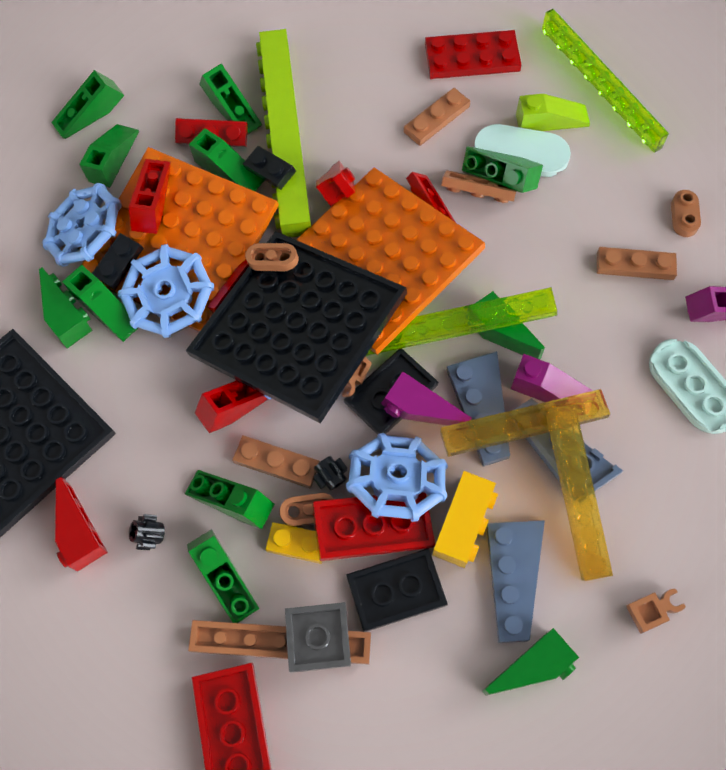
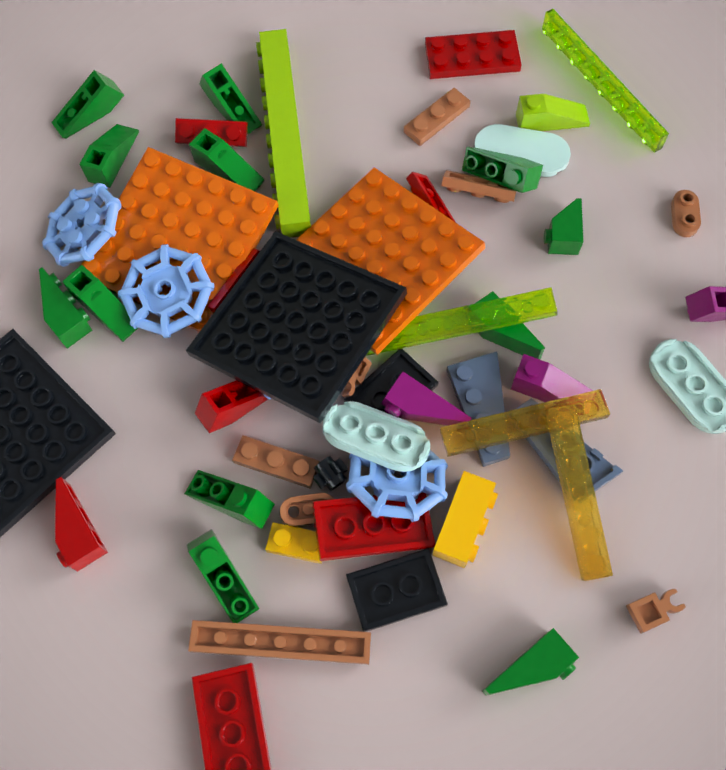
(117, 261): black plate -> none
(146, 532): black gear -> none
(149, 196): red slope -> none
(269, 167): black plate -> none
(273, 257): nougat plate -> none
(317, 637): flat silver plate -> none
(336, 183): red brick -> none
(376, 436): none -> light aqua tile
(514, 574): sand blue wing -> none
(566, 230): none -> green slope
(636, 263): nougat plate -> none

